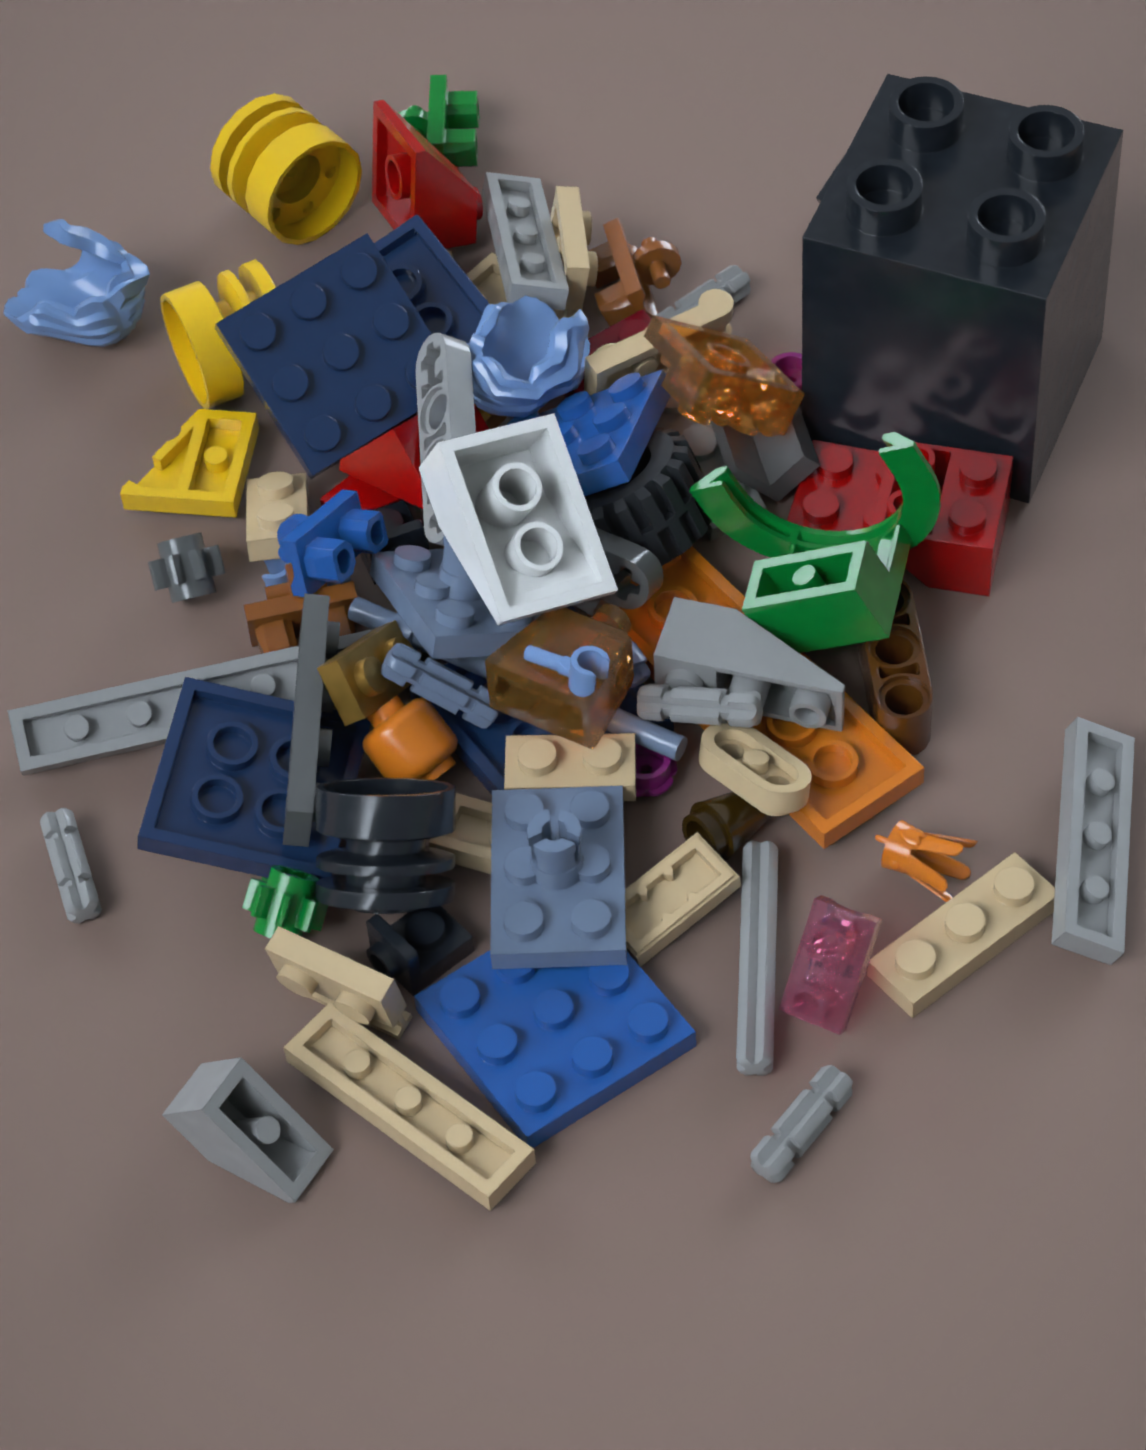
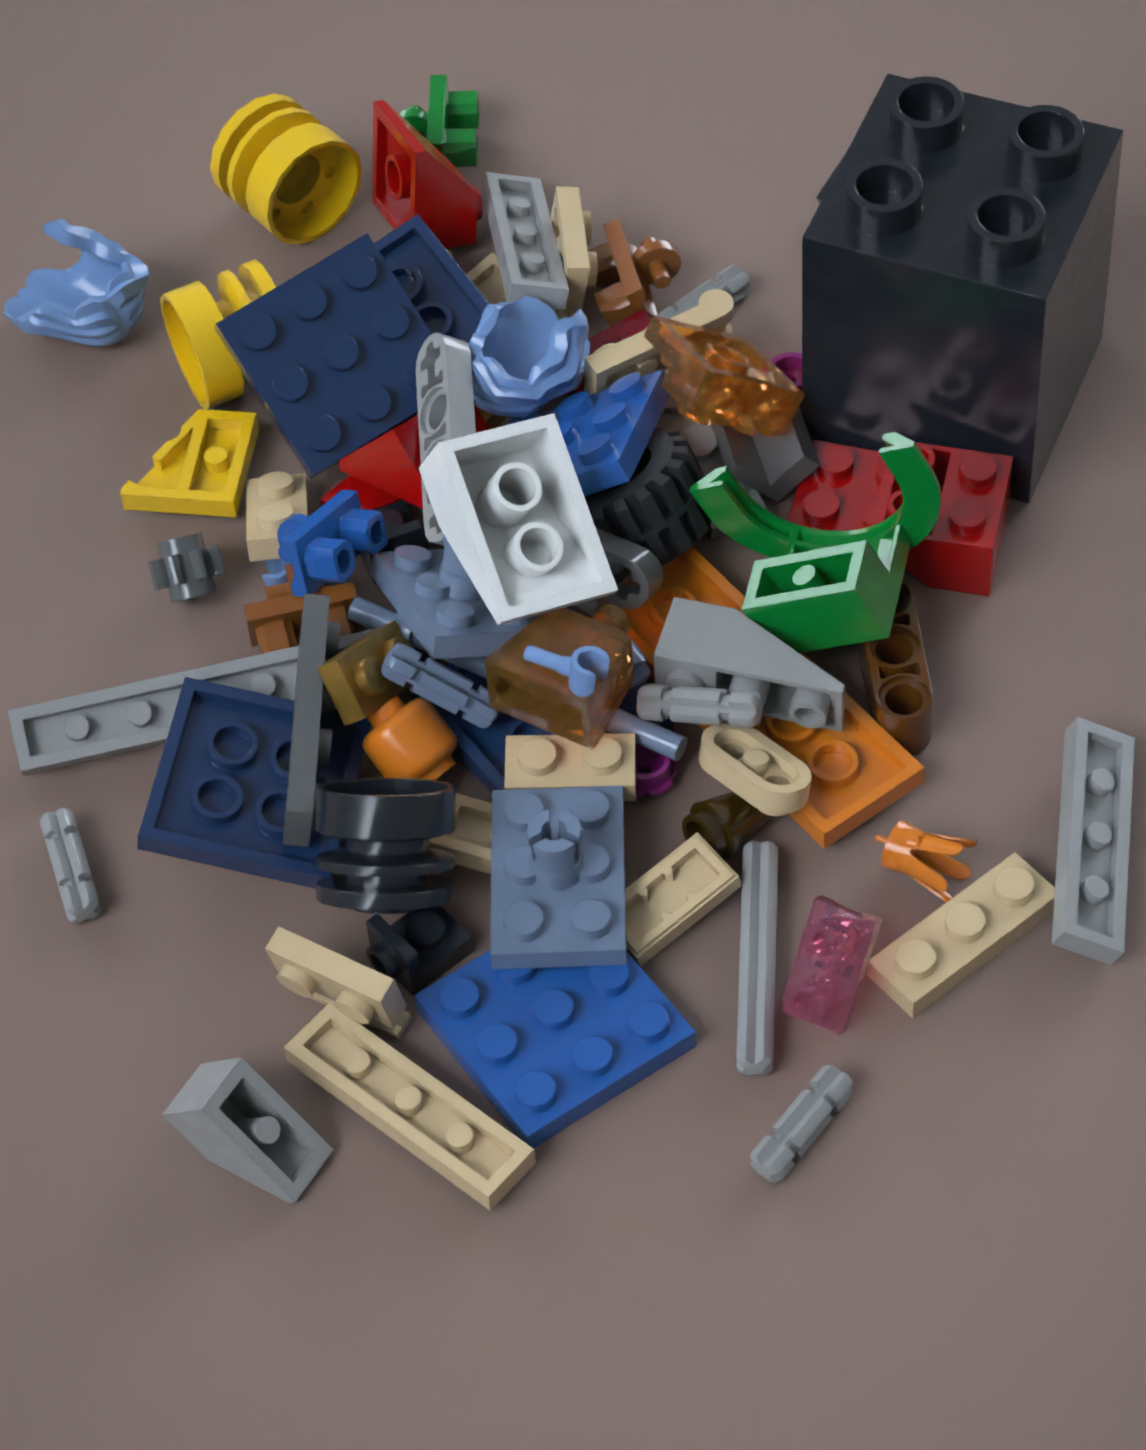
(285, 901): green gear -> none

